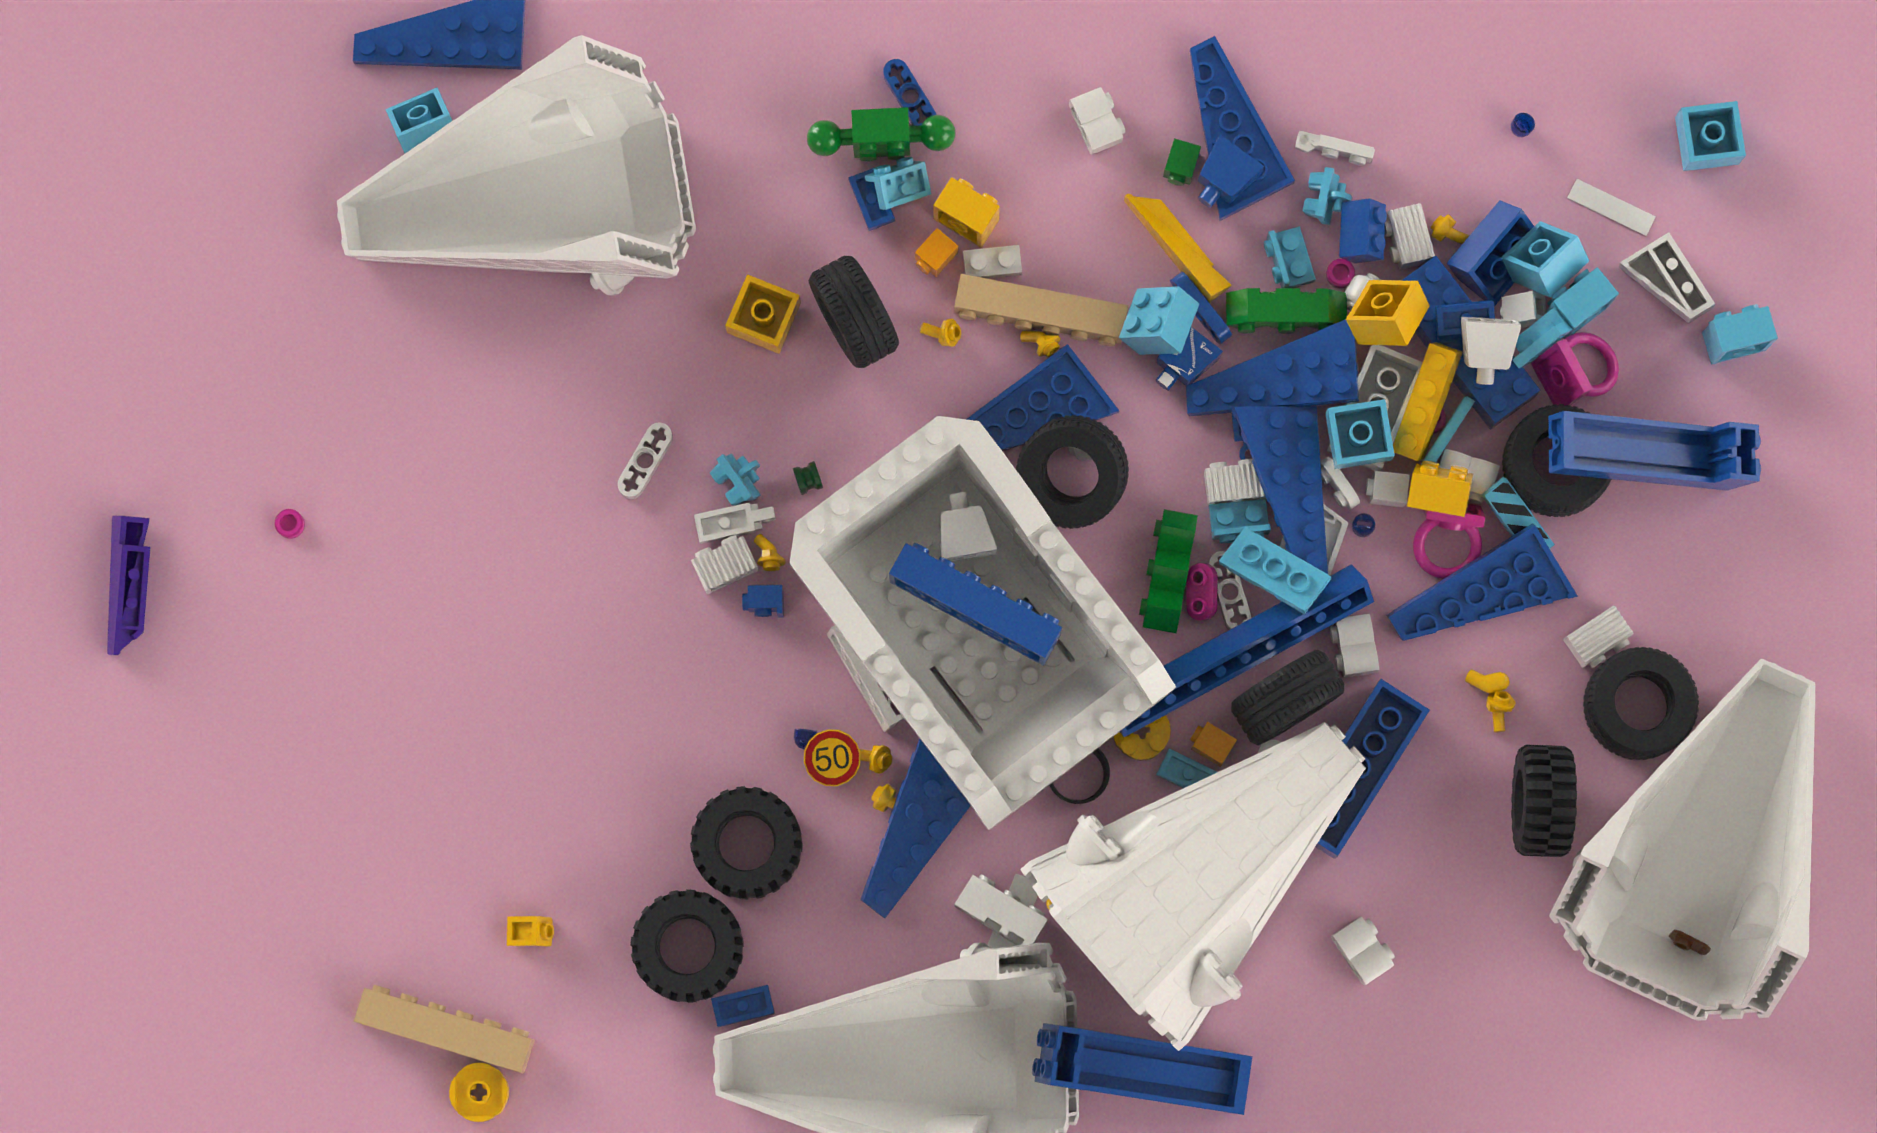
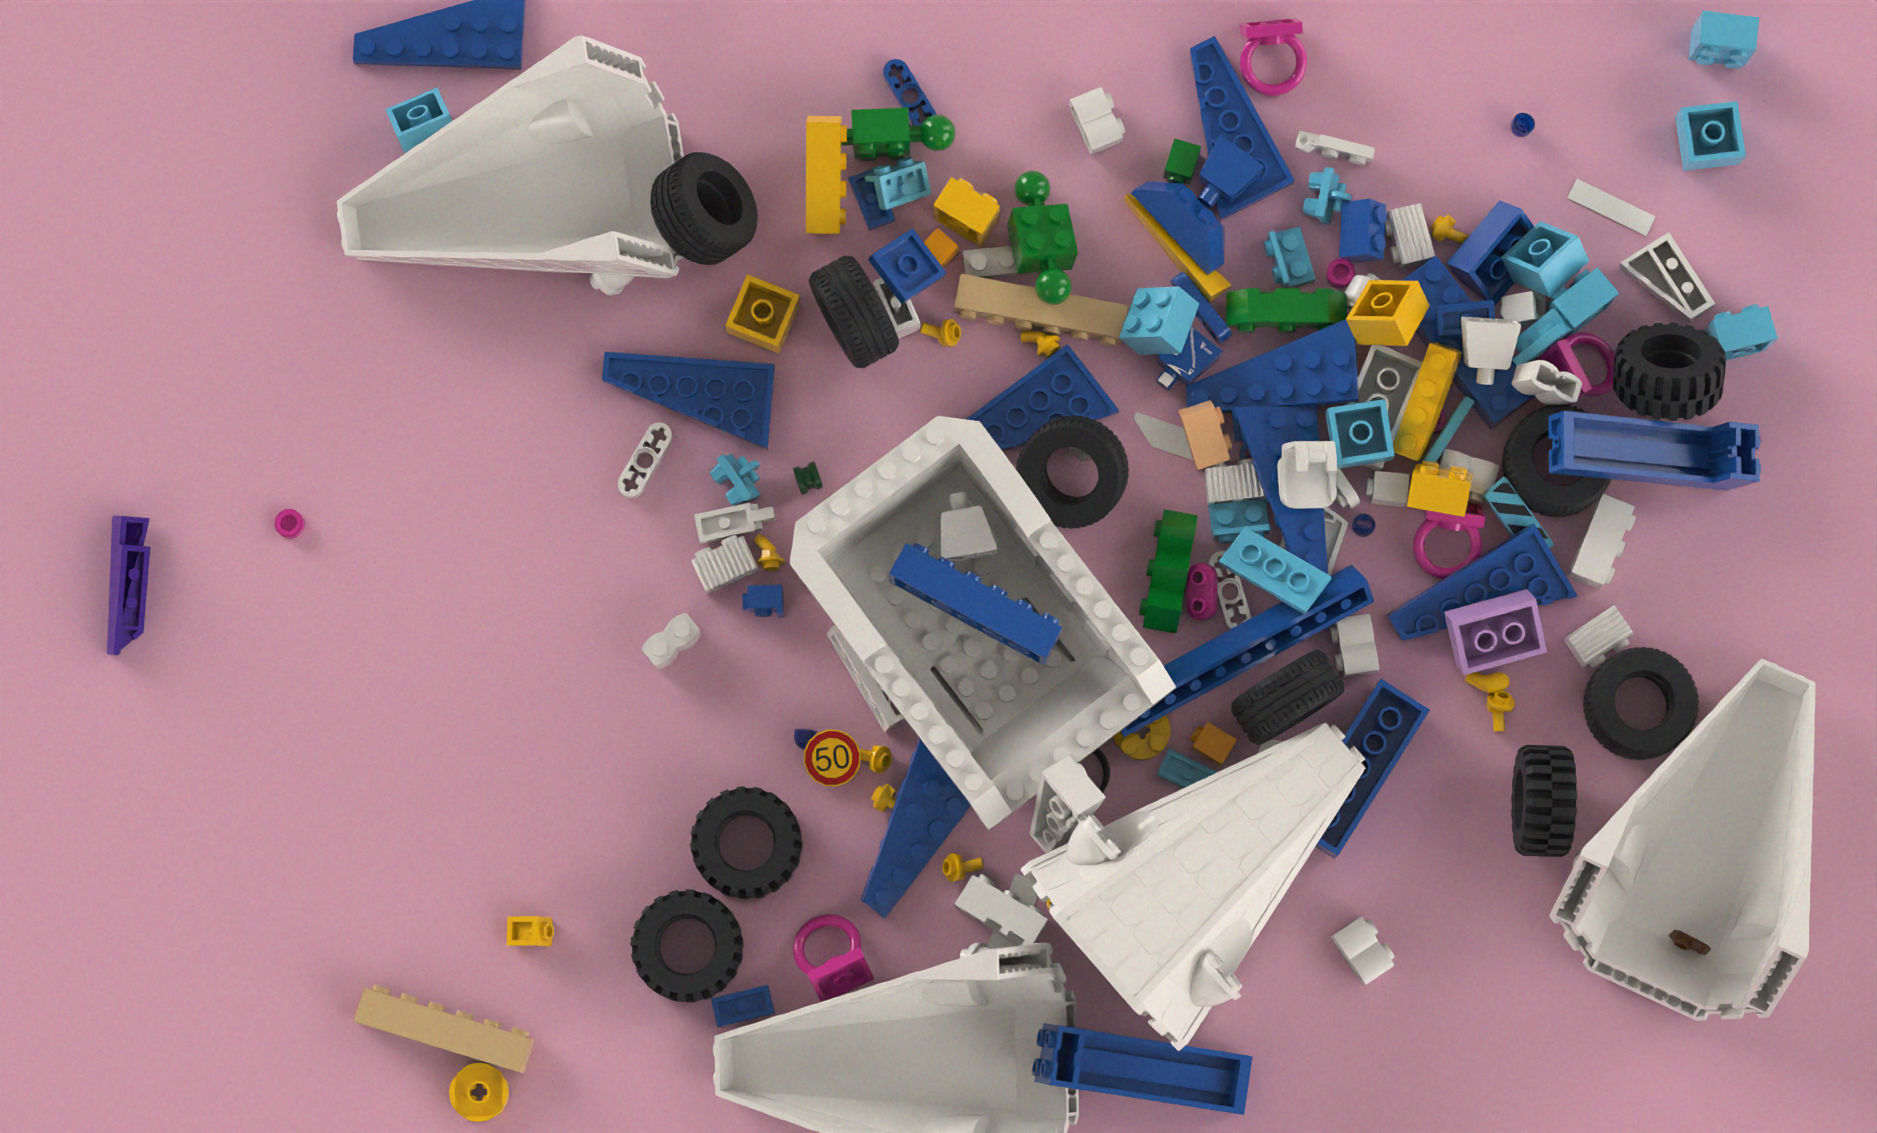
(665, 646): none -> white brick
(703, 208): none -> black tyre
(714, 392): none -> blue wing
(823, 174): none -> yellow brick
(840, 972): none -> dark pink tile
(902, 315): none -> white brick
(907, 266): none -> blue plate
(958, 868): none -> yellow plate
(1042, 238): none -> green brick
(1061, 799): none -> white wedge
(1164, 435): none -> white sticker
(1186, 221): none -> blue wedge
(1205, 435): none -> light nougat brick
(1272, 33): none -> dark pink tile
(1307, 474): none -> white piece
(1495, 632): none -> lavender brick
(1546, 383): none -> white brick
(1602, 542): none -> white brick
(1669, 371): none -> black tyre
(1723, 39): none -> medium azure brick

